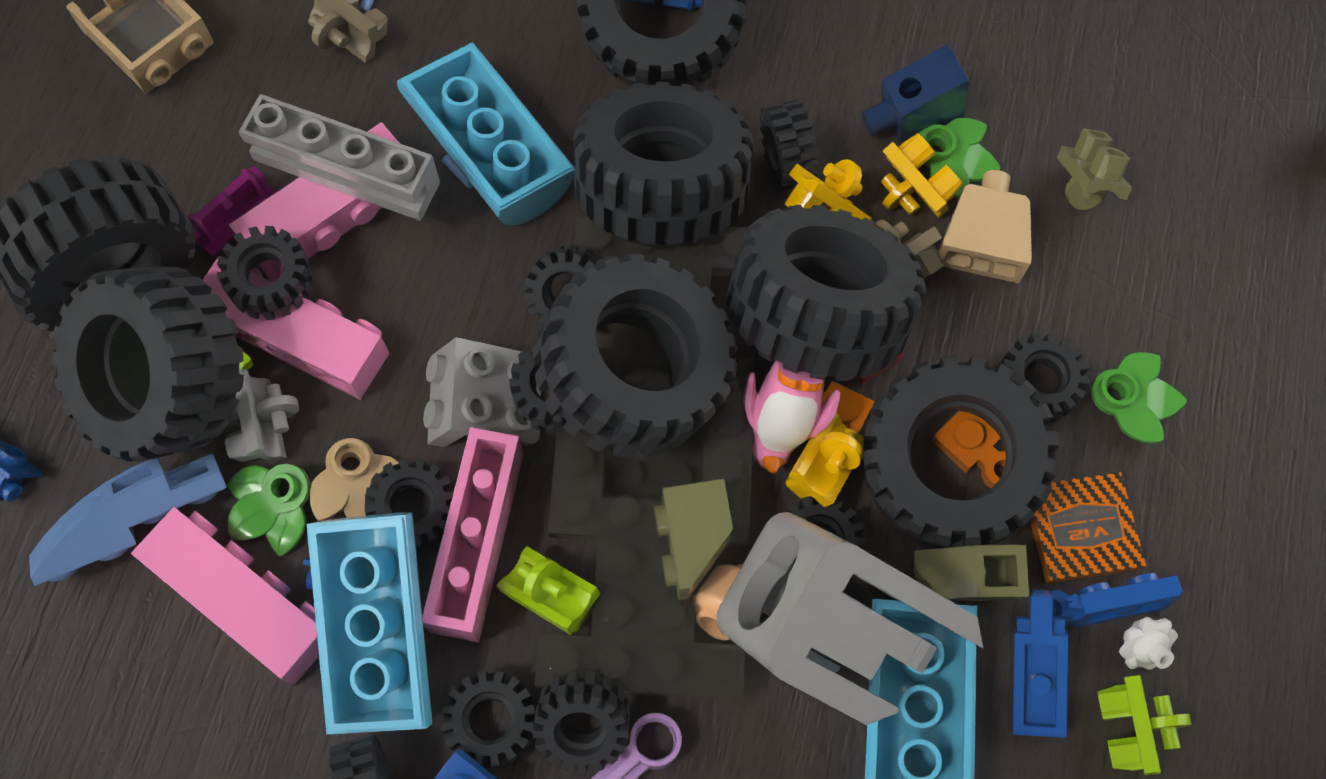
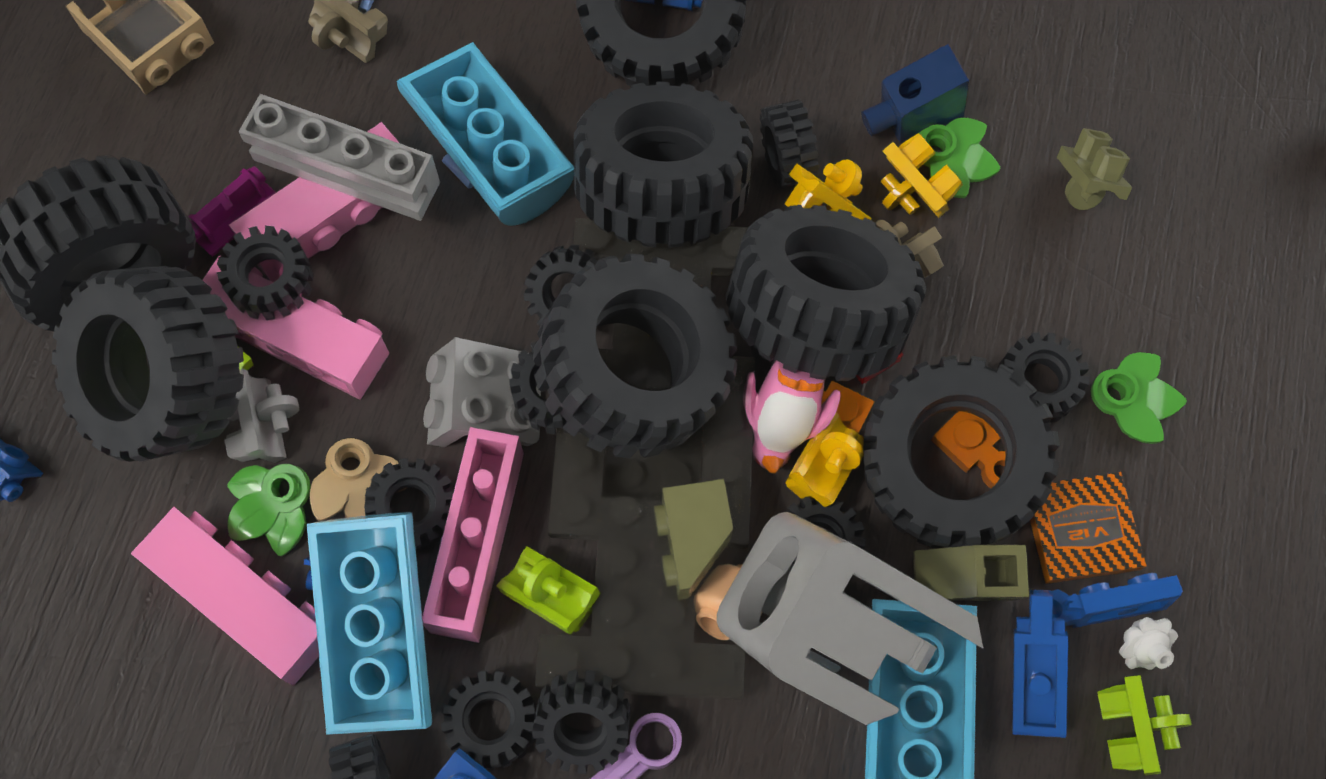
(103, 520): medium blue slope -> none
(989, 231): tan torso -> none

